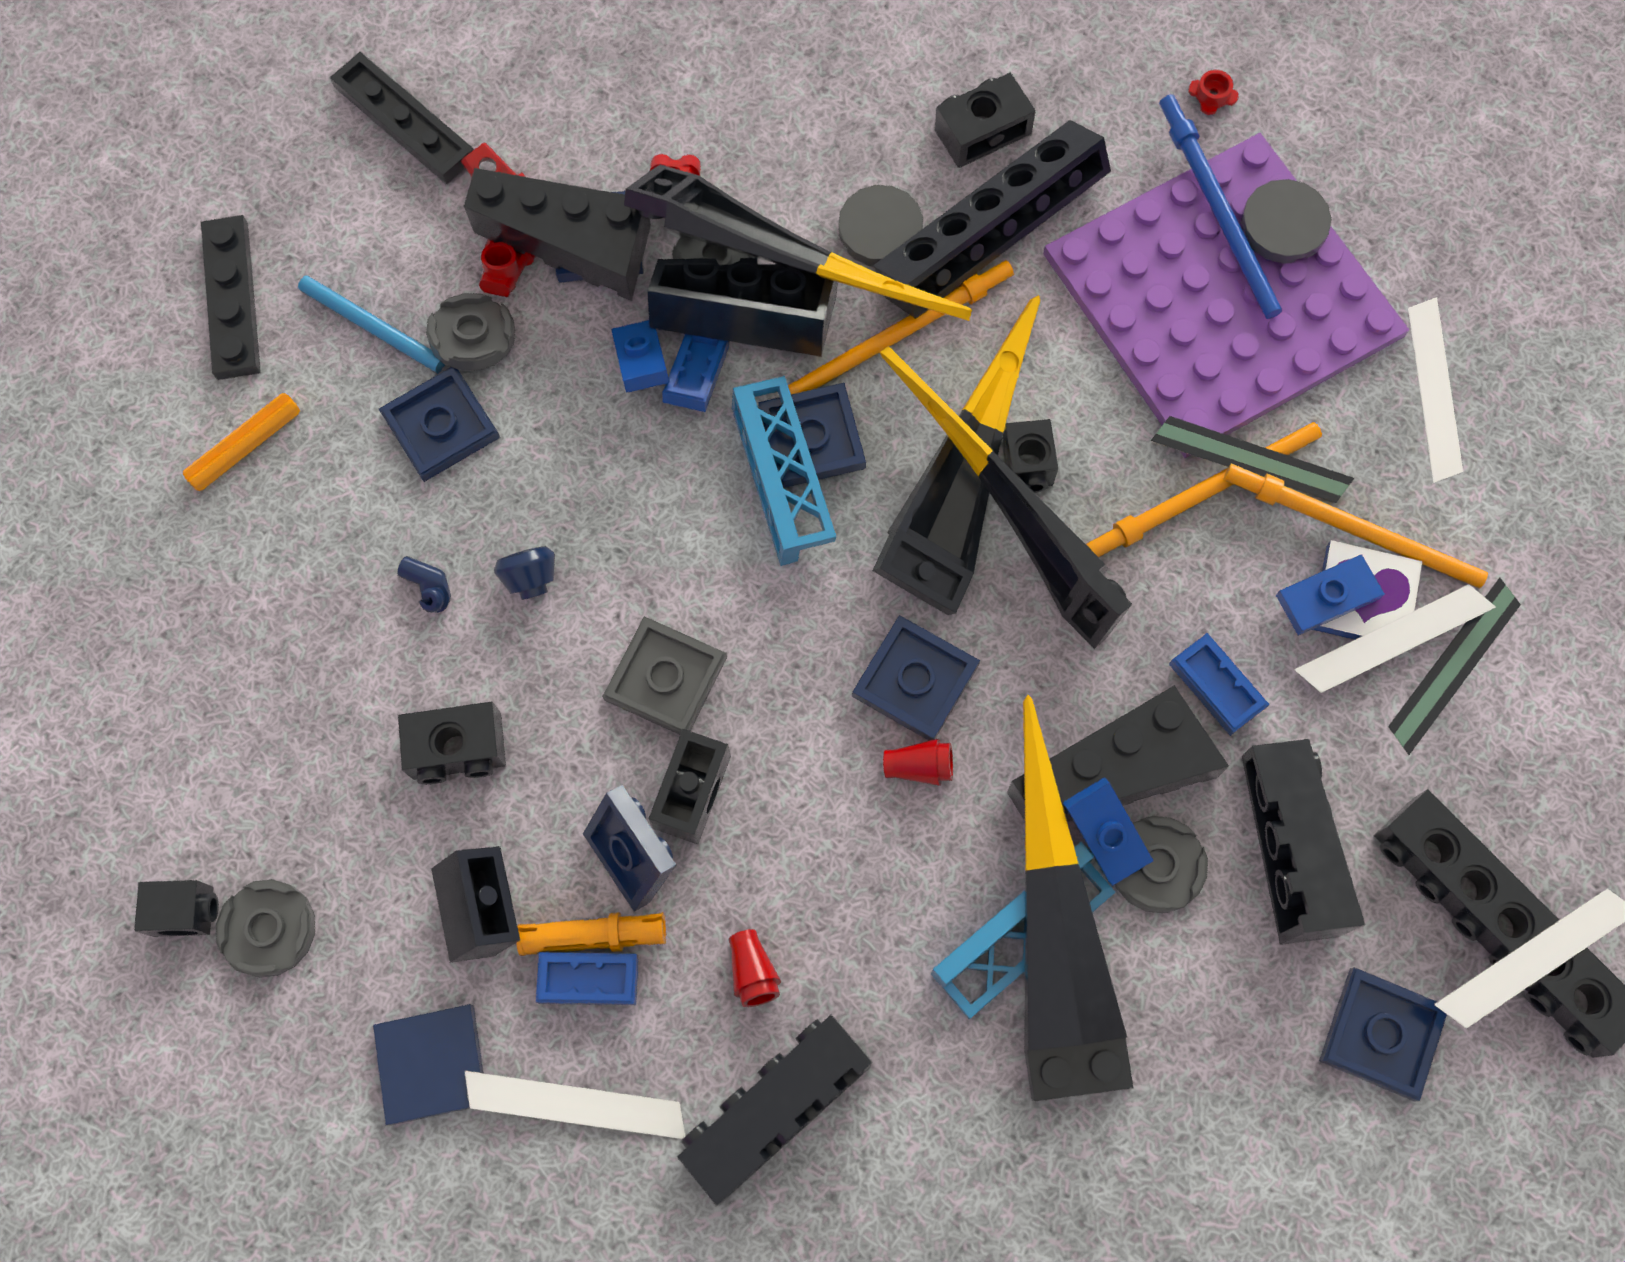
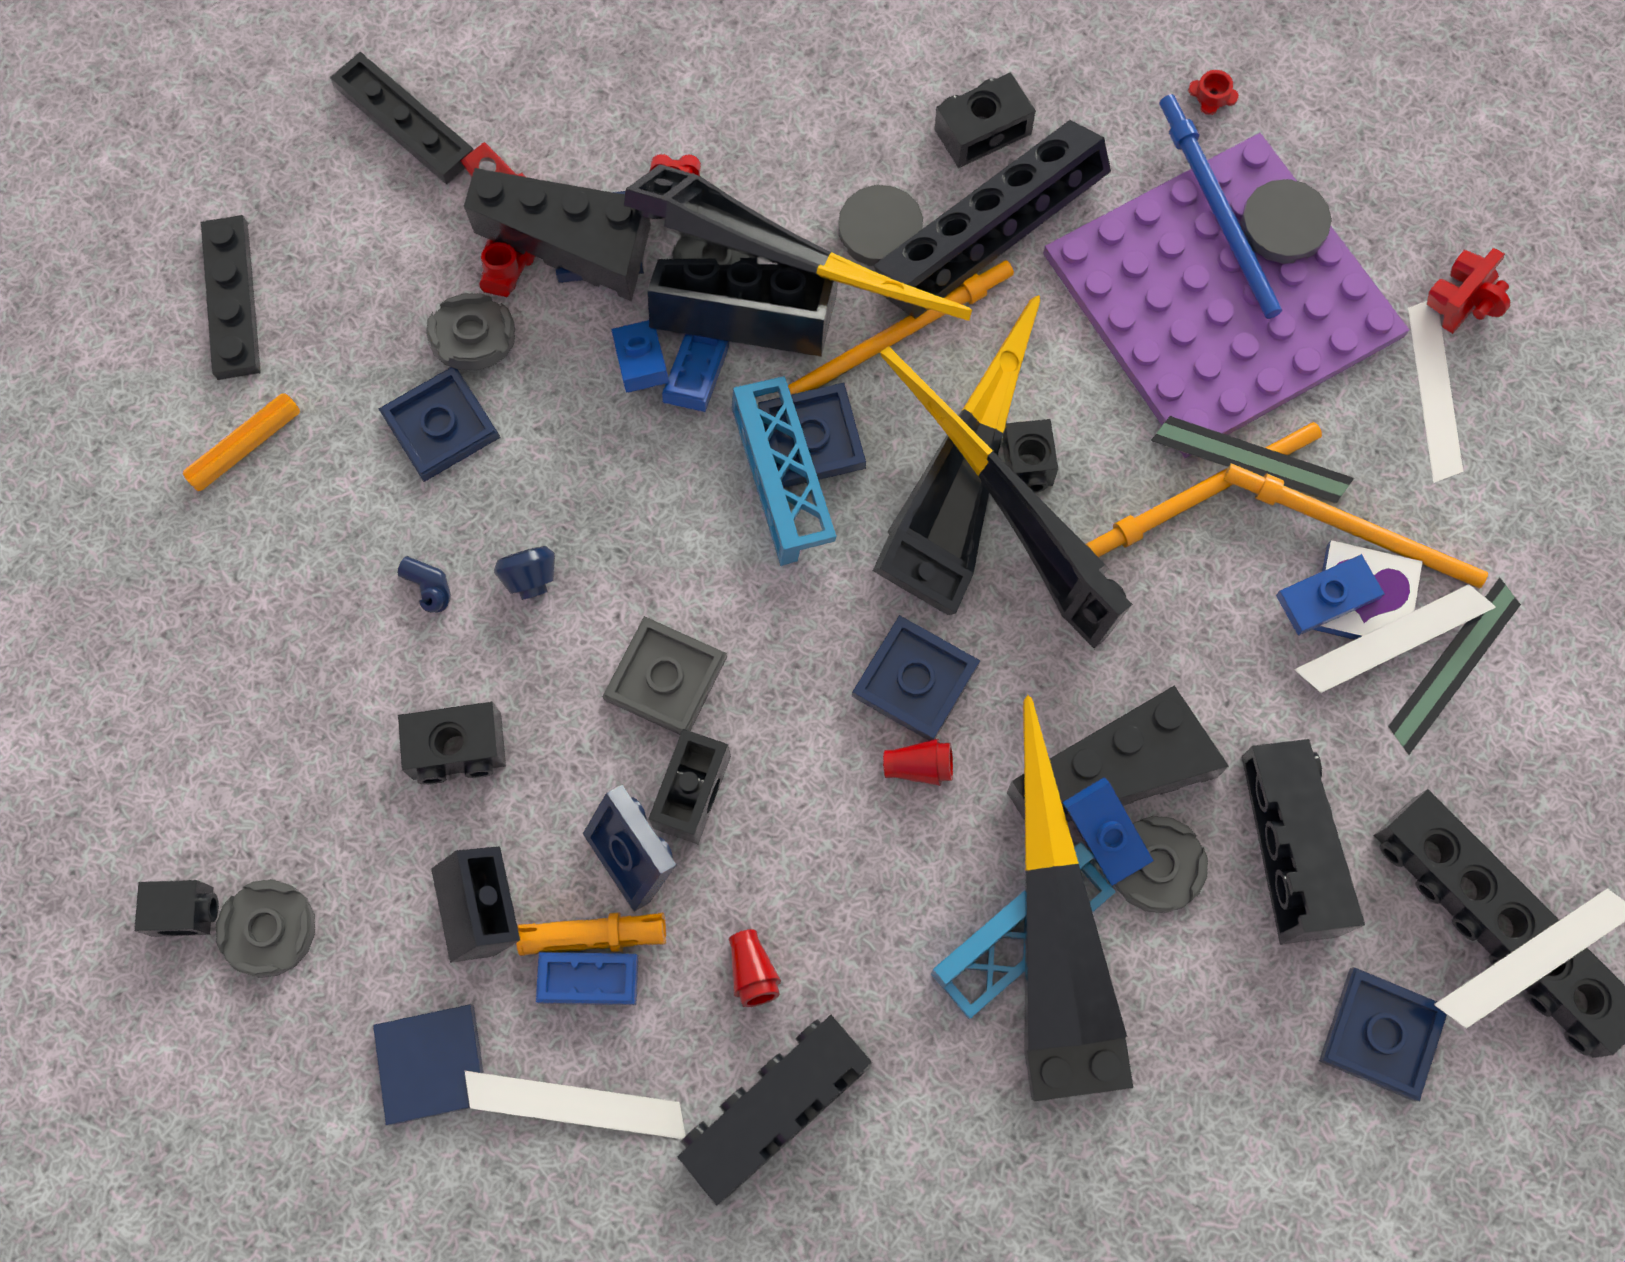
(370, 323): dark azure bar -> none
(1218, 684): blue plate -> none
(1477, 290): none -> red hips

